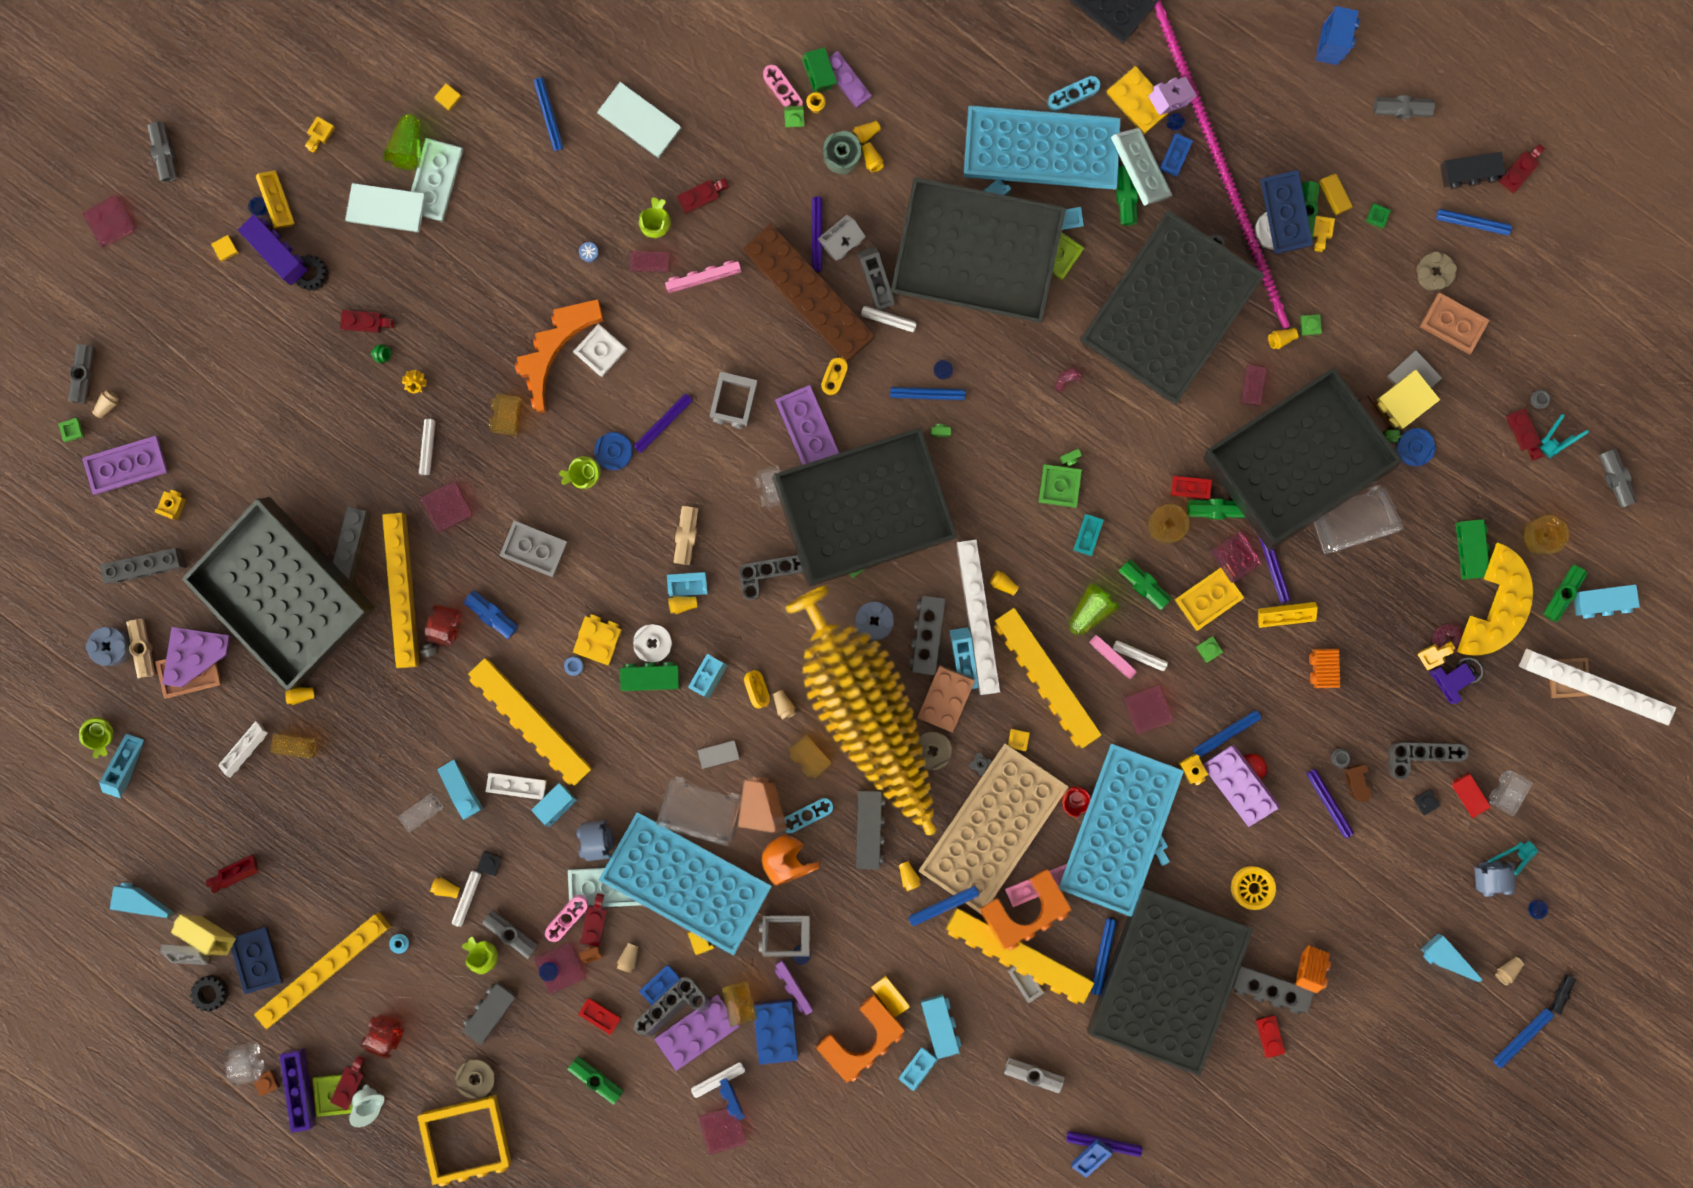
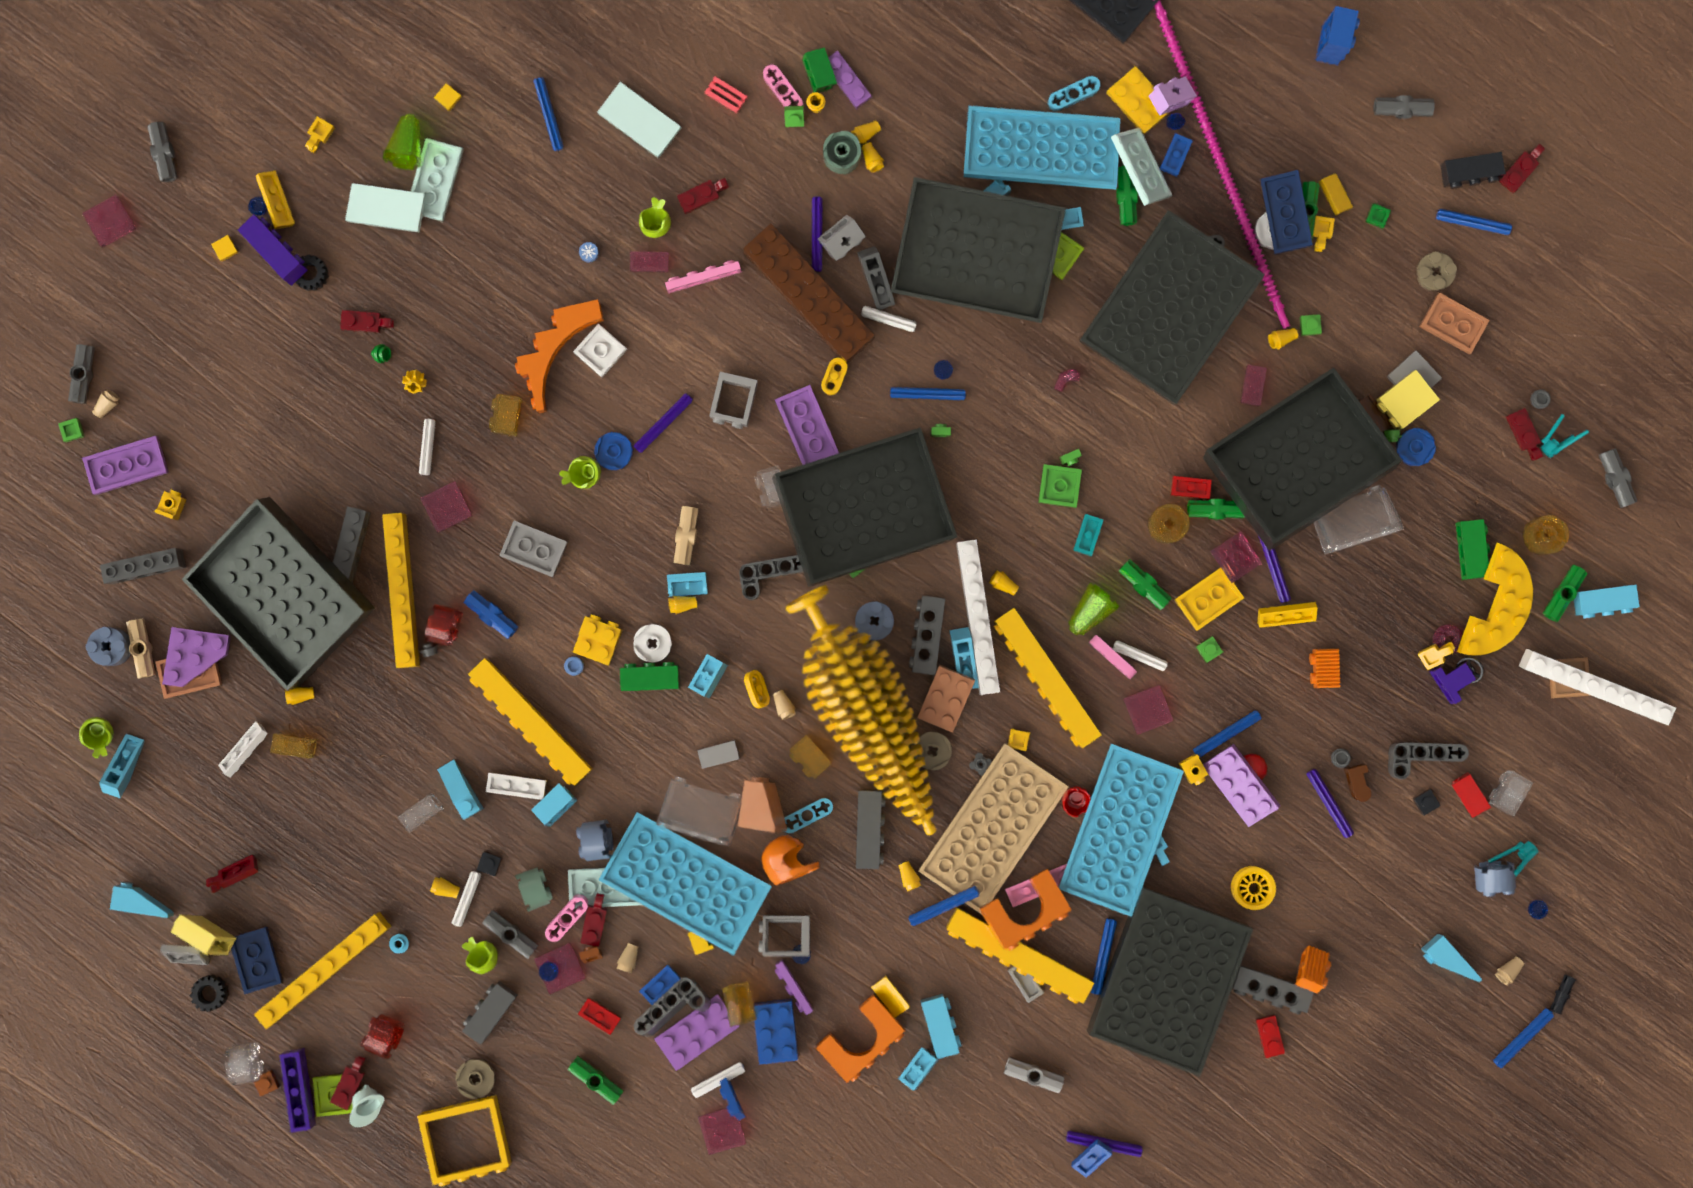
(533, 888): none -> sand green brick
(713, 86): none -> coral tile

